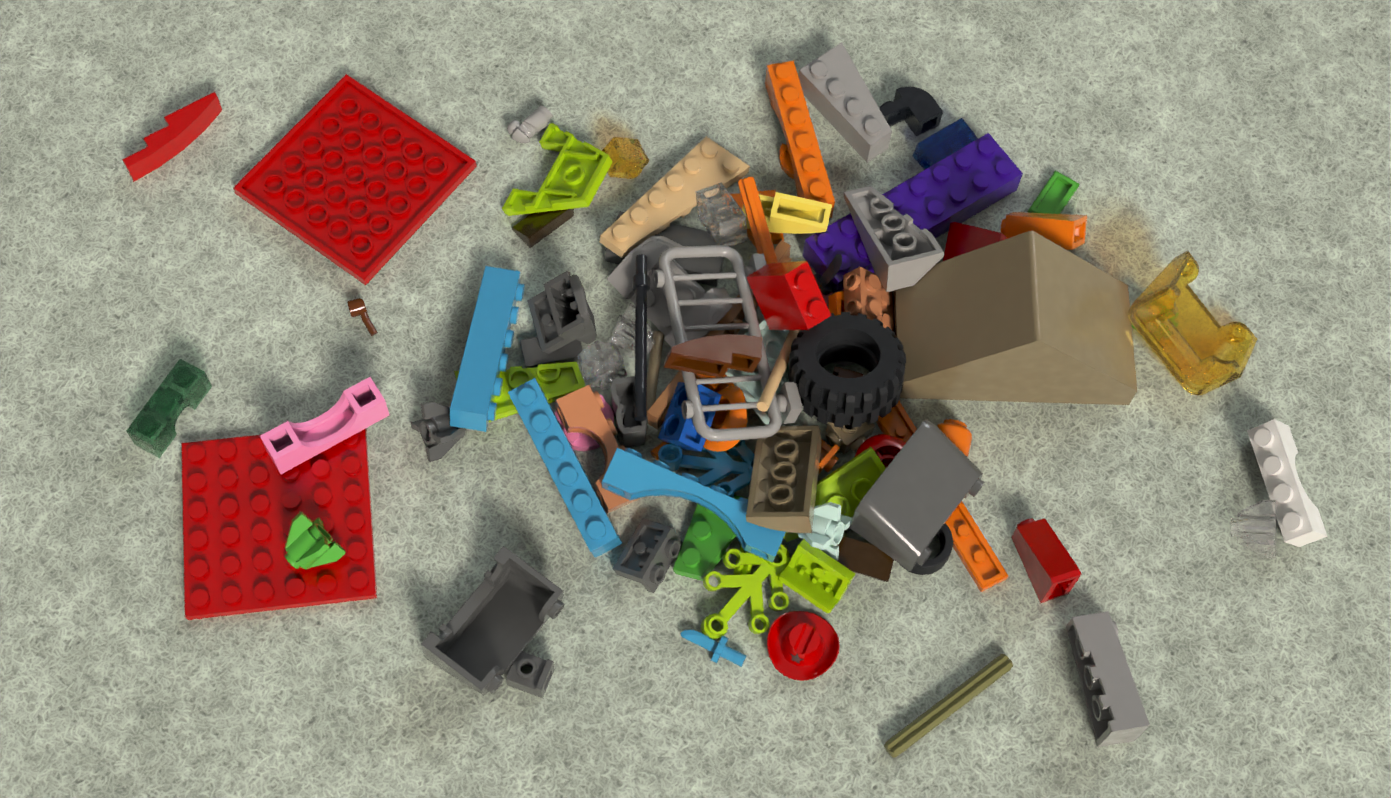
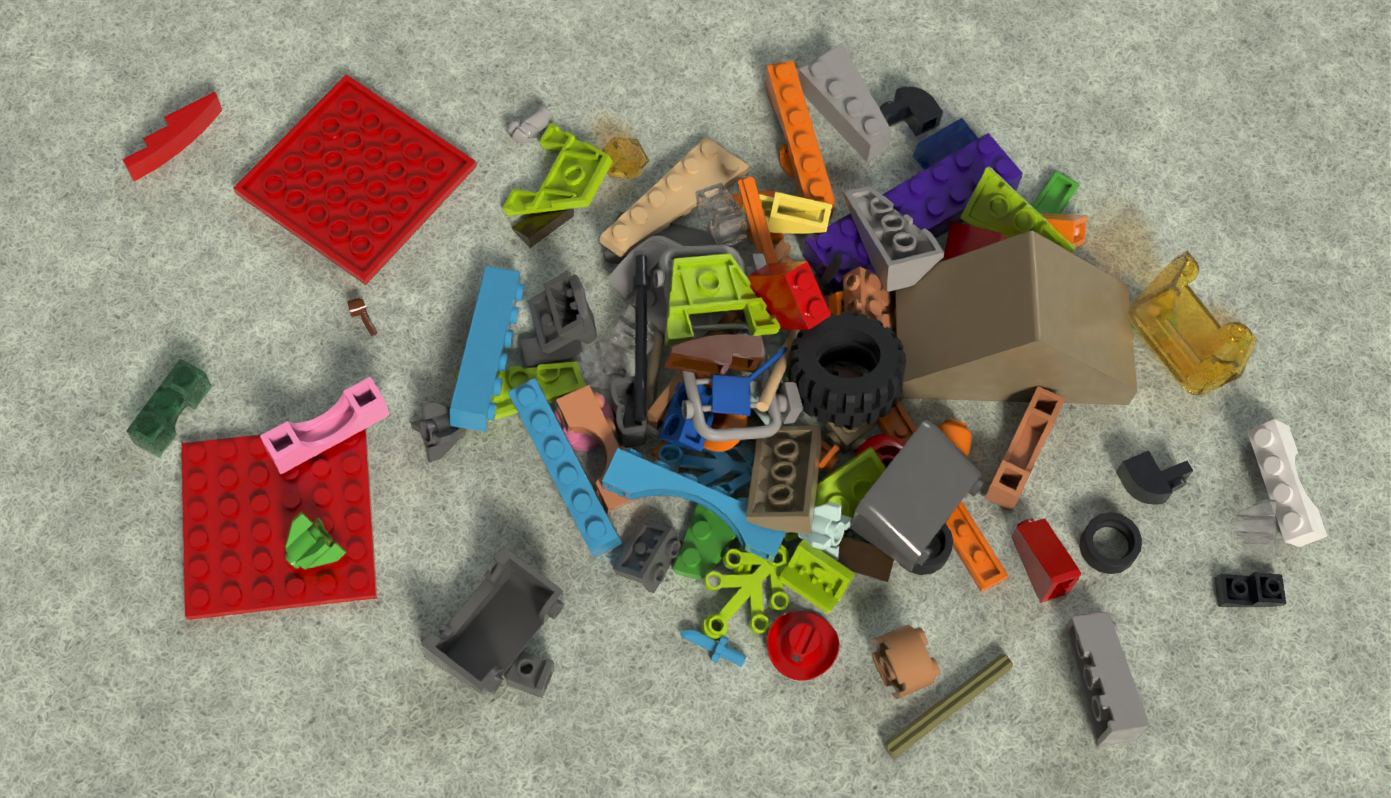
(710, 286): none -> lime wing
(732, 393): none -> blue piece
(904, 660): none -> medium nougat brick
(1003, 210): none -> lime wing
(1024, 448): none -> nougat arch
(1097, 560): none -> black tyre
(1147, 482): none -> black brick
(1251, 590): none -> black slope

